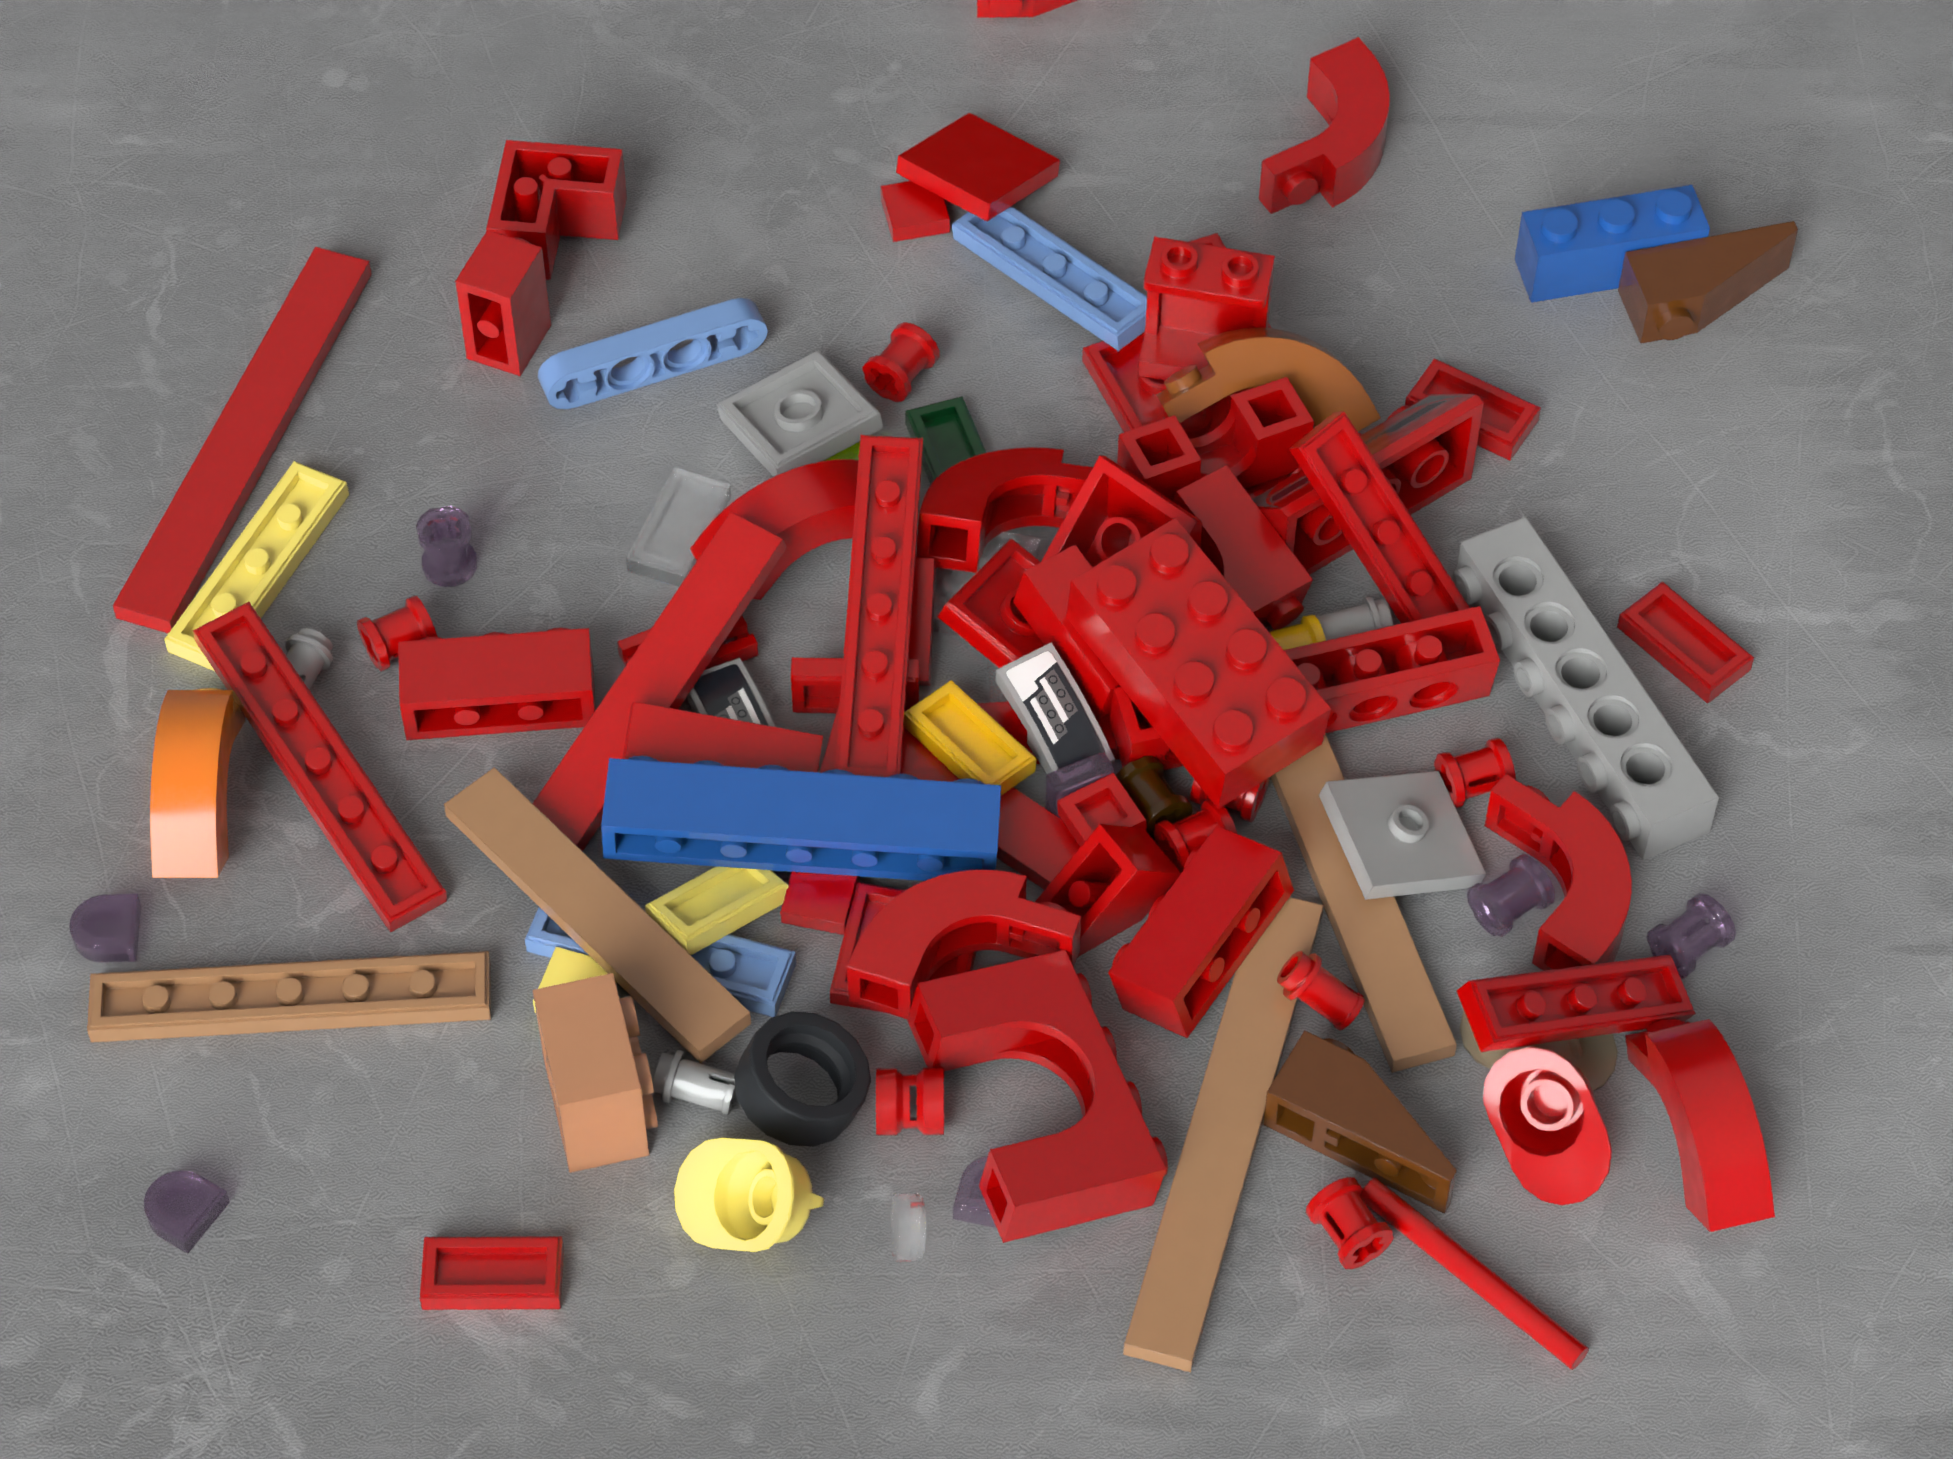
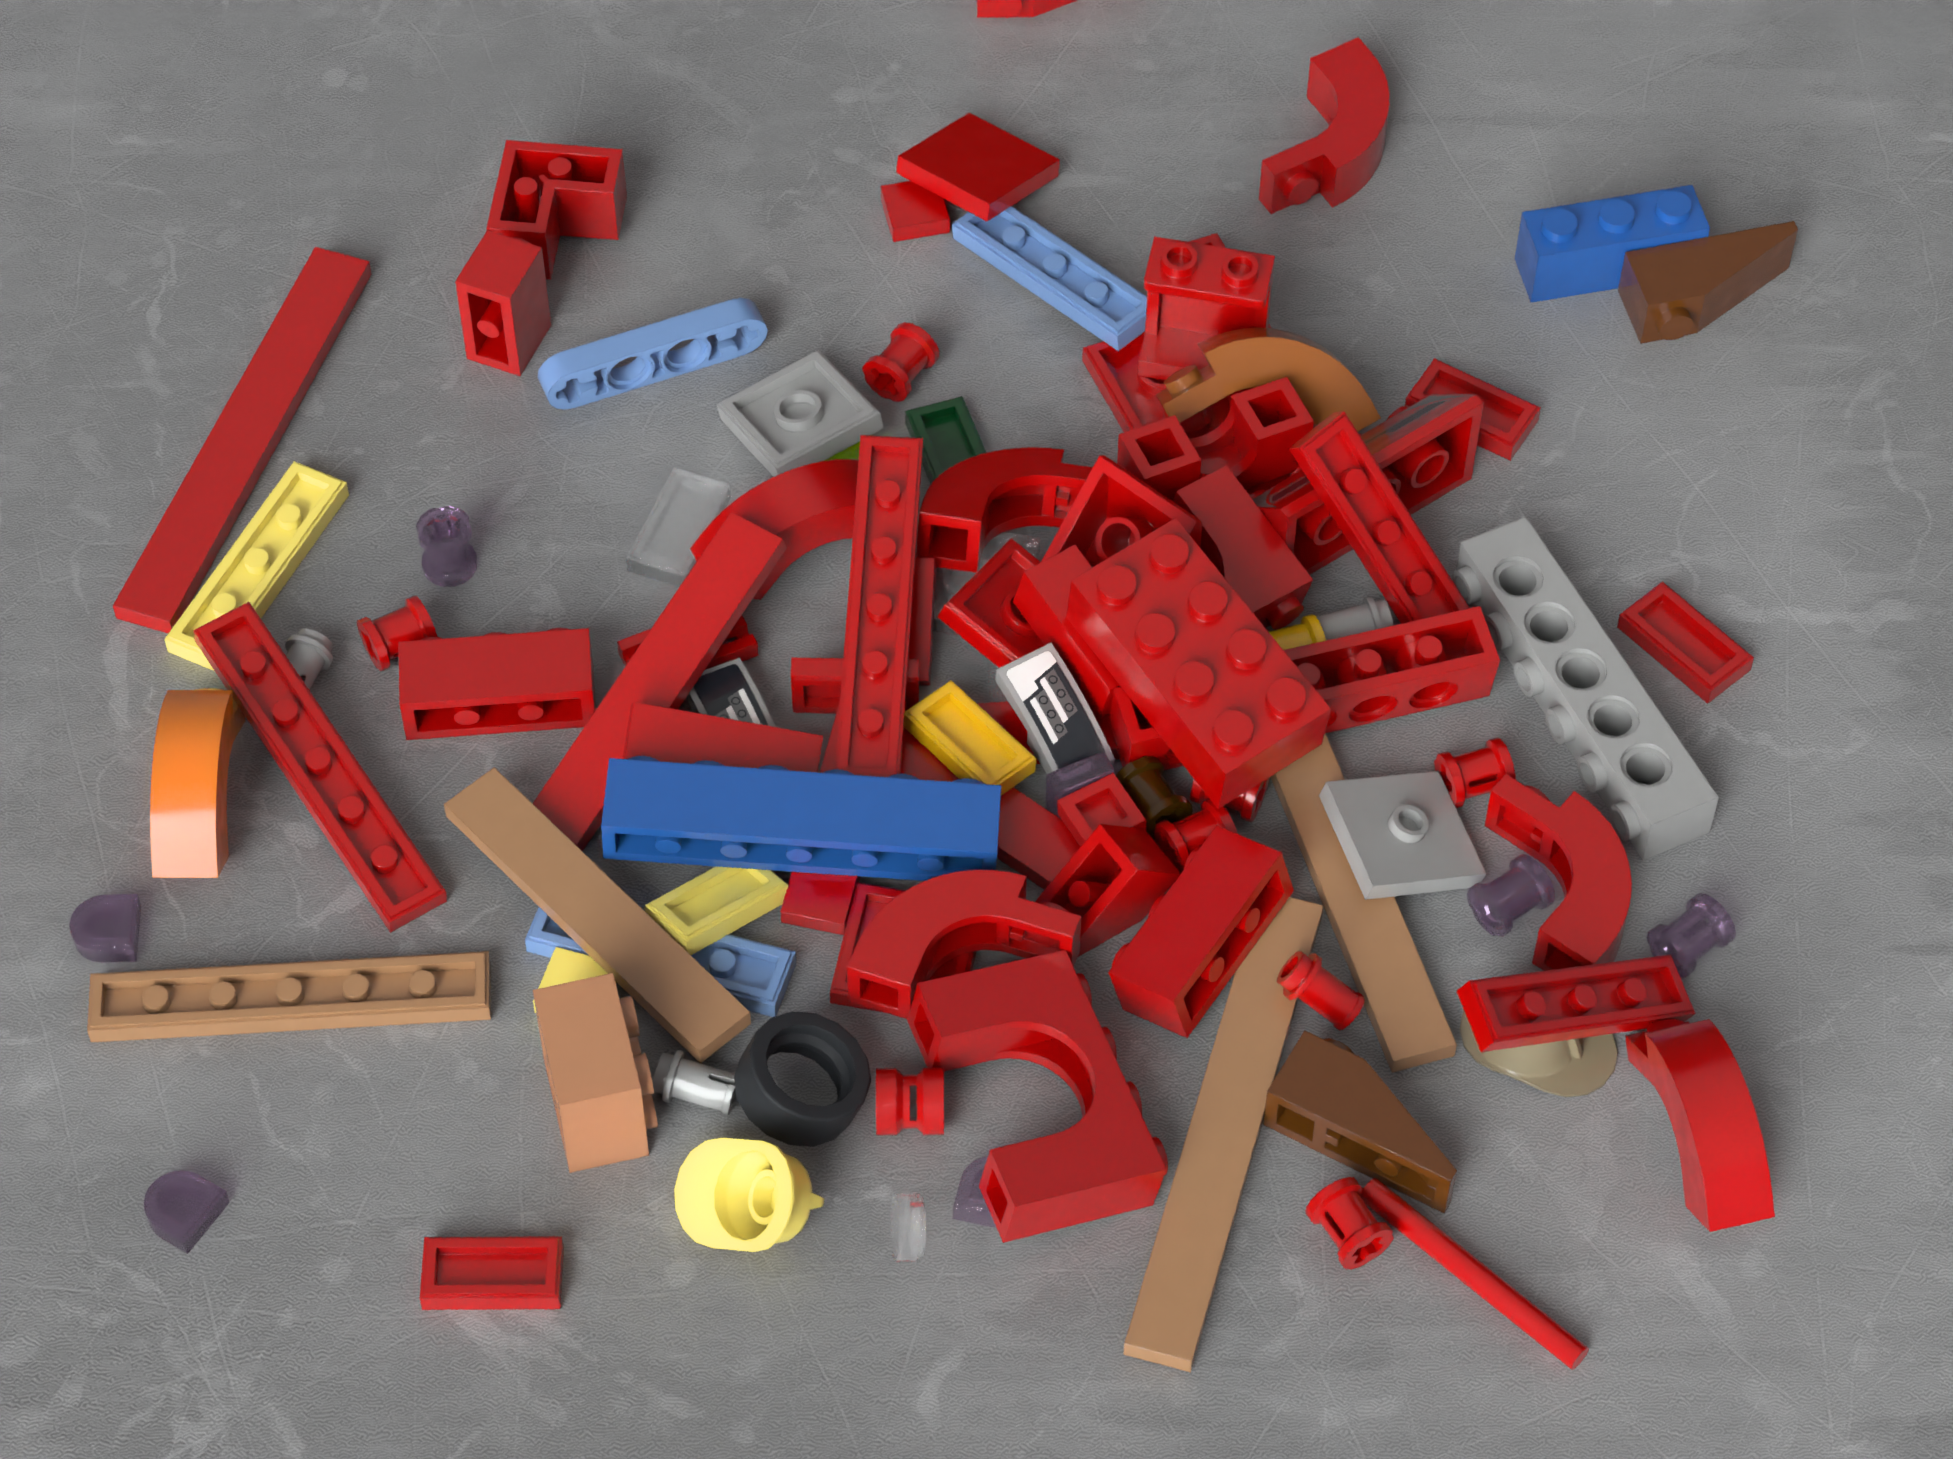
(1548, 1125): piece -> none

